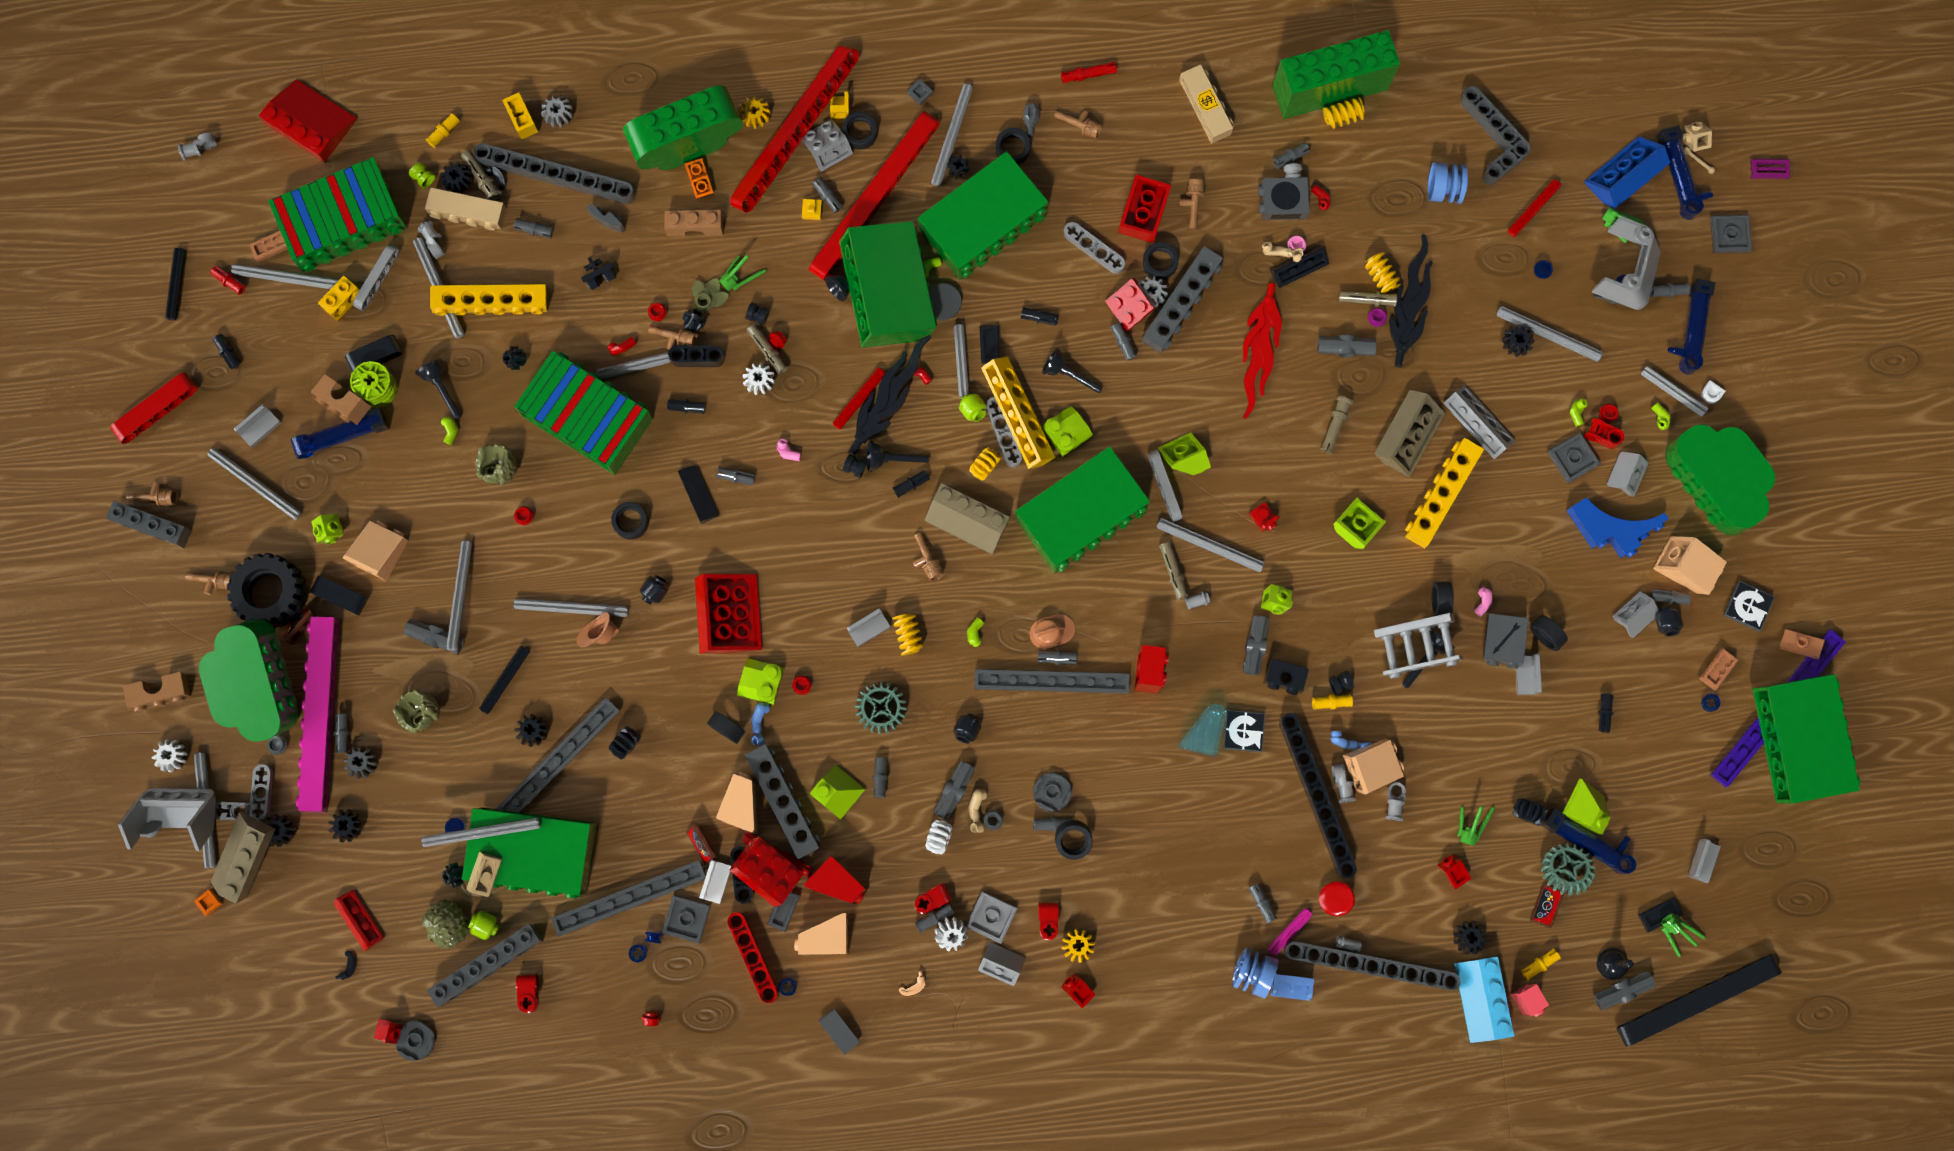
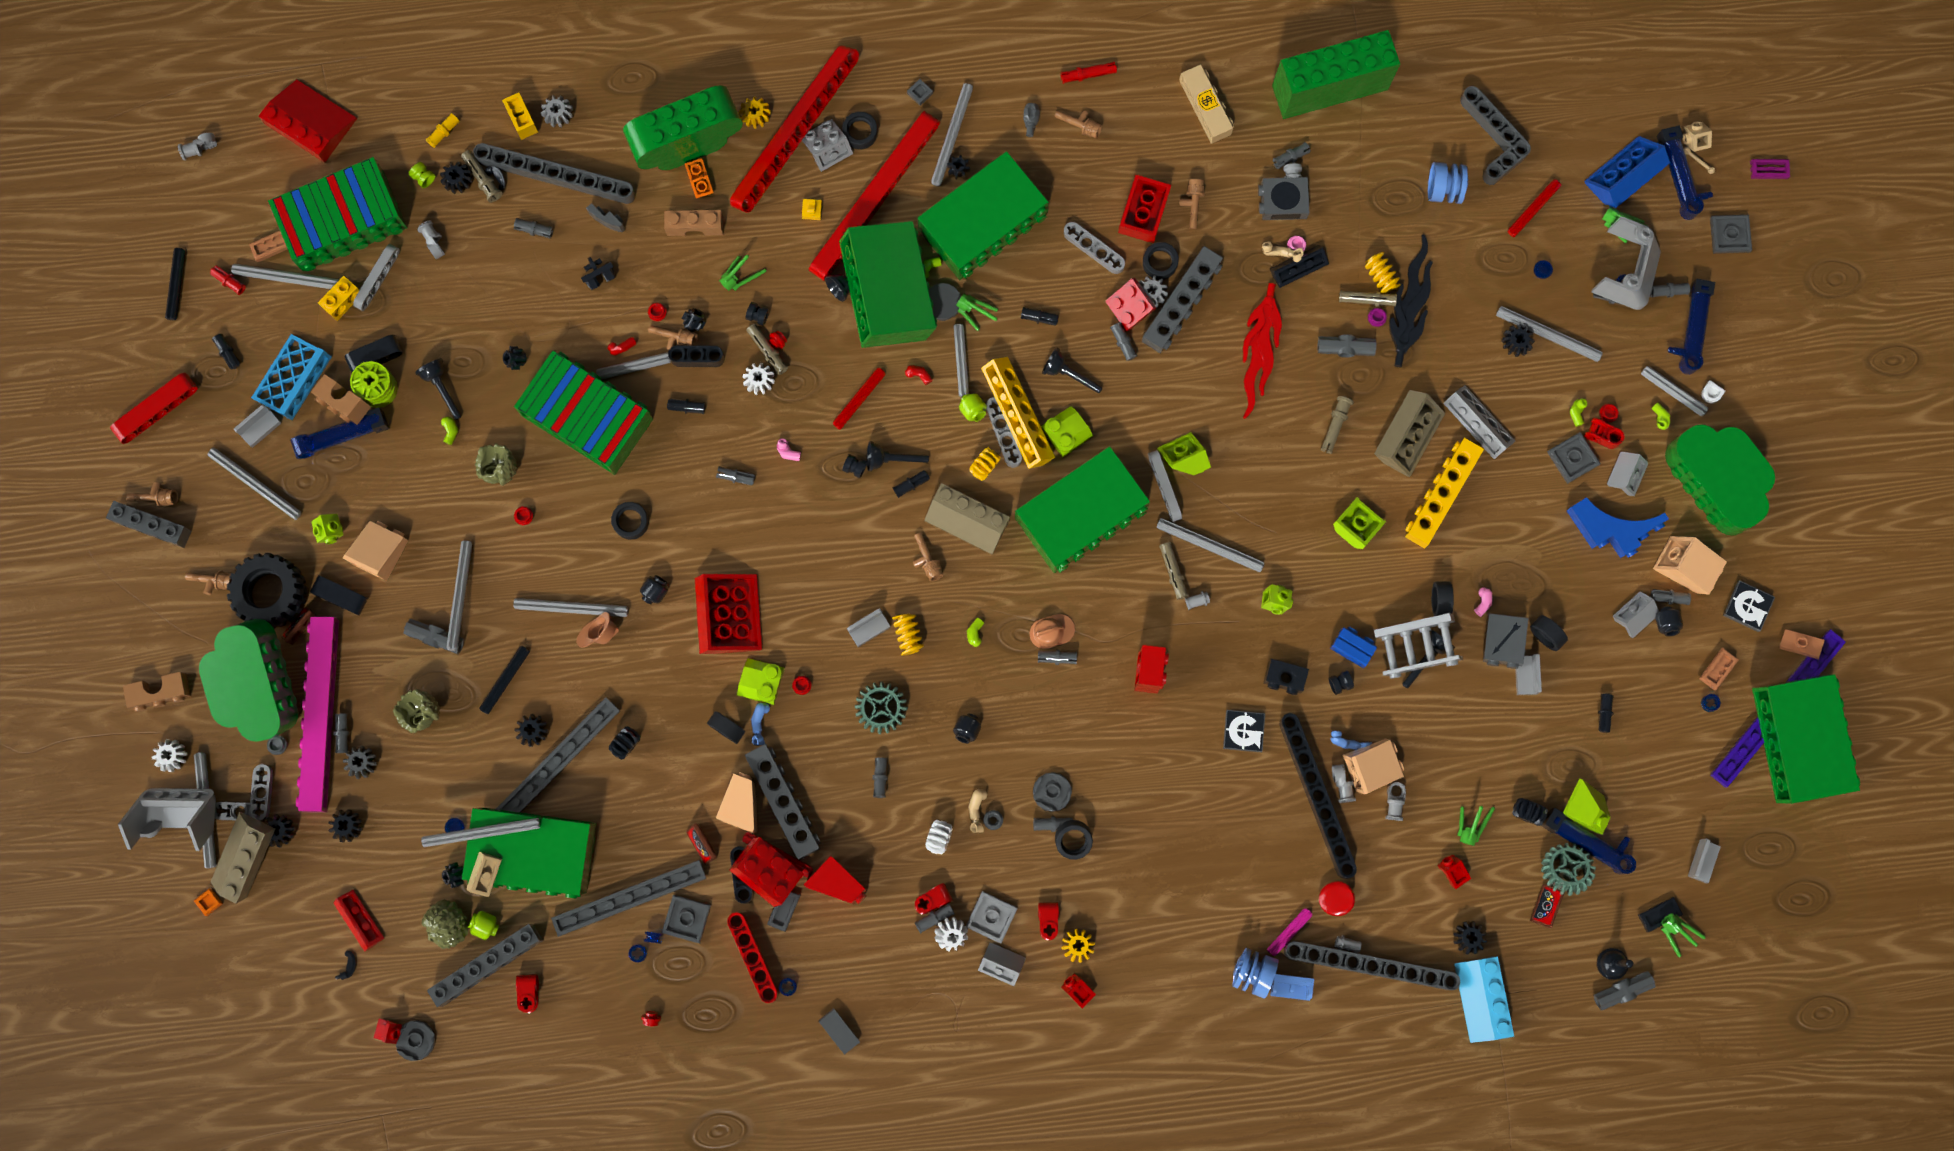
(302, 383): none -> dark azure fence
(436, 281): light grey axle -> none
(466, 209): tan brick -> none
(480, 293): yellow brick -> none
(698, 494): black slope -> none
(710, 292): olive plate -> none
(715, 882): white panel -> none
(825, 938): light nougat slope -> none
(827, 195): dark grey pin -> none
(837, 791): lime slope -> none
(840, 107): yellow panel -> none
(871, 422): black piece -> none
(916, 987): light nougat piece -> none
(954, 790): dark grey piece -> none
(968, 302): none -> bright green plant
(989, 343): black tile -> none
(1018, 133): black tyre -> none
(1052, 681): dark grey plate -> none
(1206, 732): clear light blue slope -> none
(1256, 645): dark grey piece -> none
(1262, 903): dark grey pin -> none
(1264, 517): red bracket -> none
(1323, 197): red arm -> none
(1332, 701): yellow pin -> none
(1344, 112): yellow piece -> none
(1354, 647): none -> blue brick
(1530, 1000): coral brick -> none
(1540, 964): yellow pin -> none
(1699, 1000): black beam -> none

